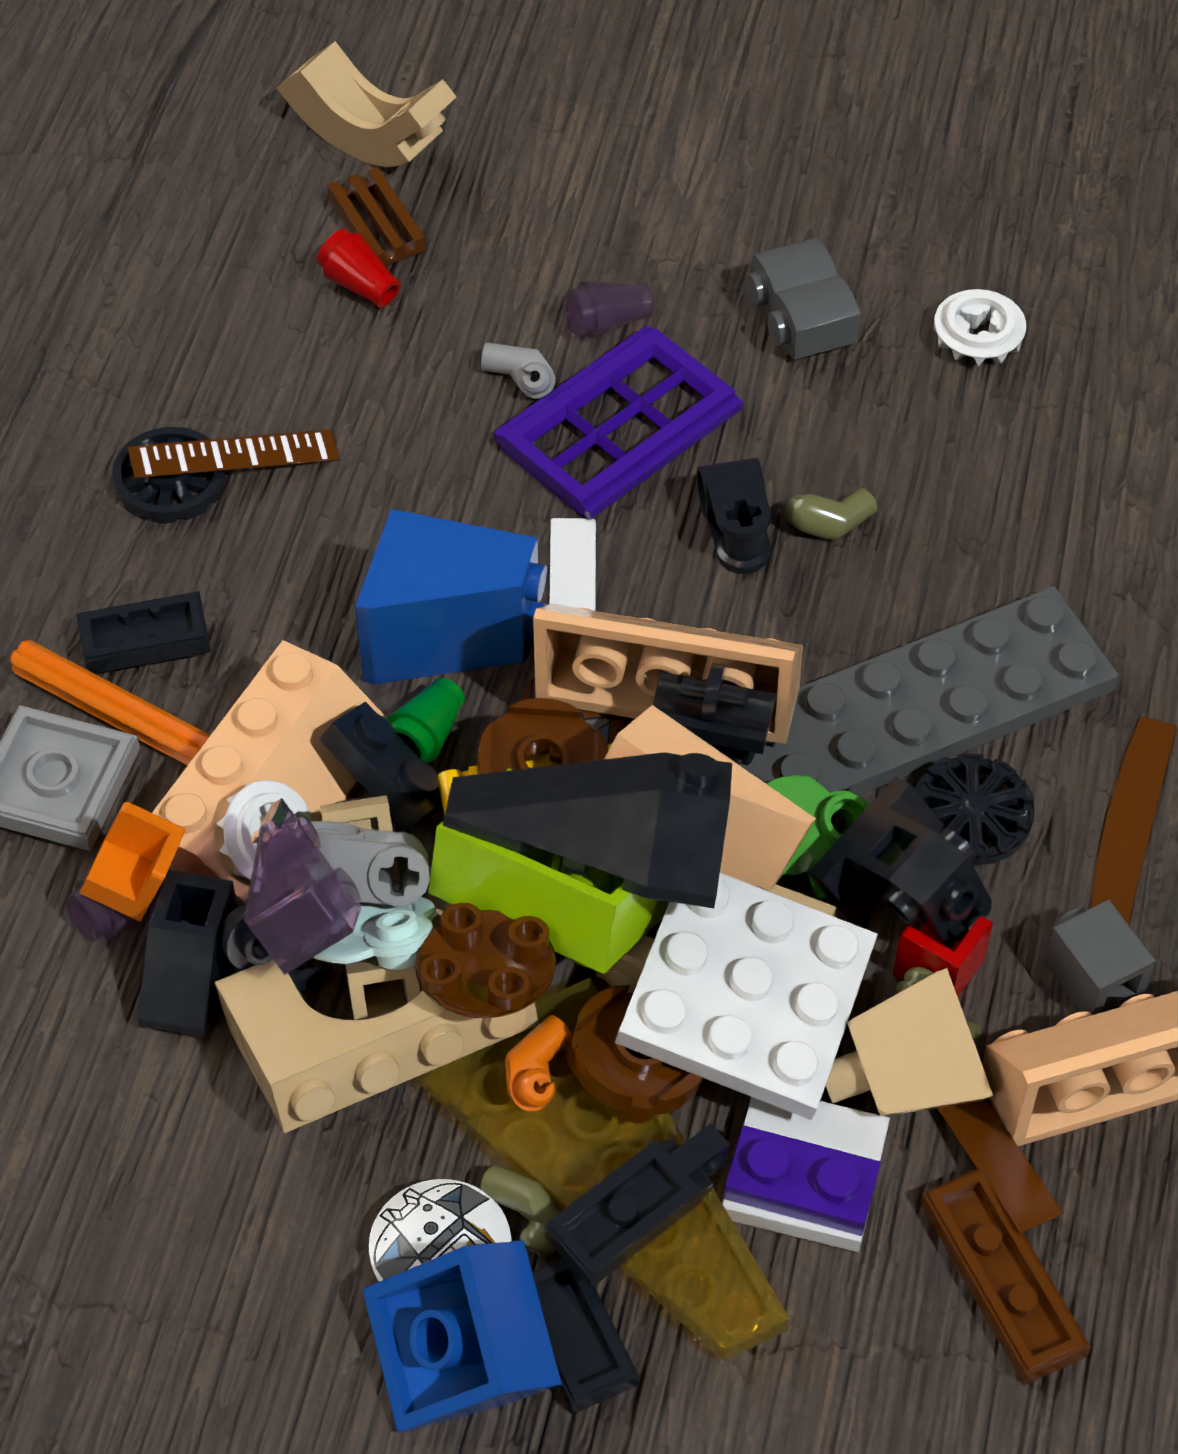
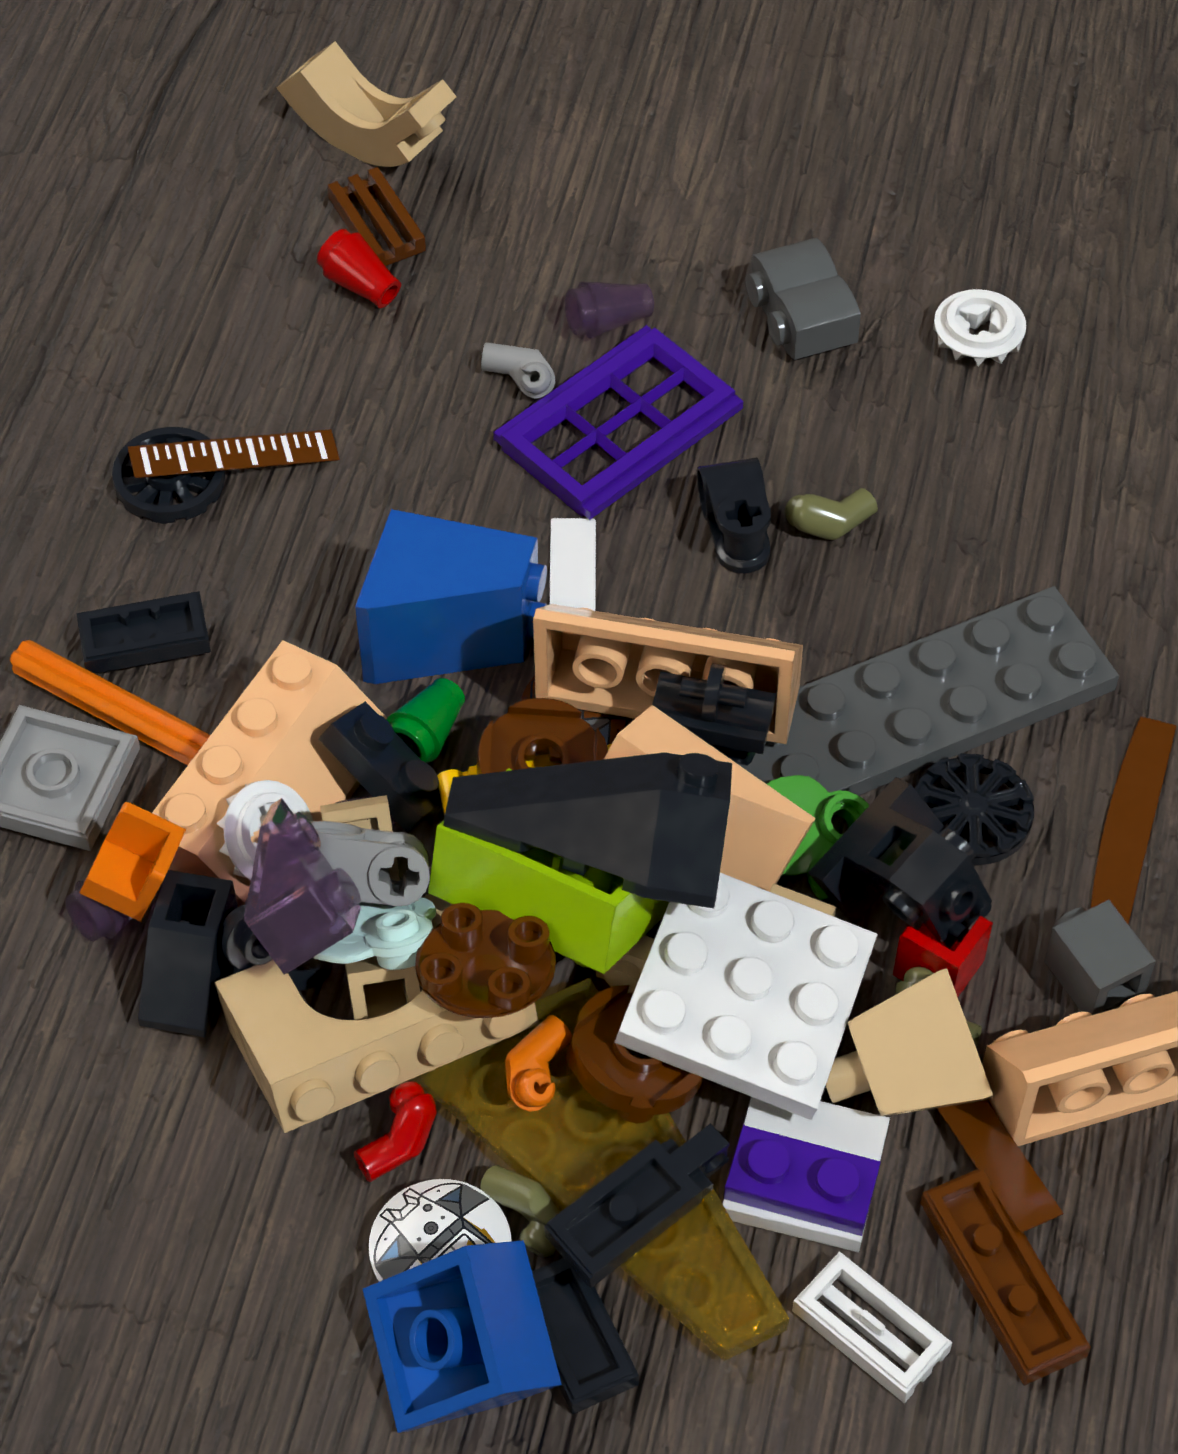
(407, 1135): none -> red arm
(853, 1345): none -> white tile

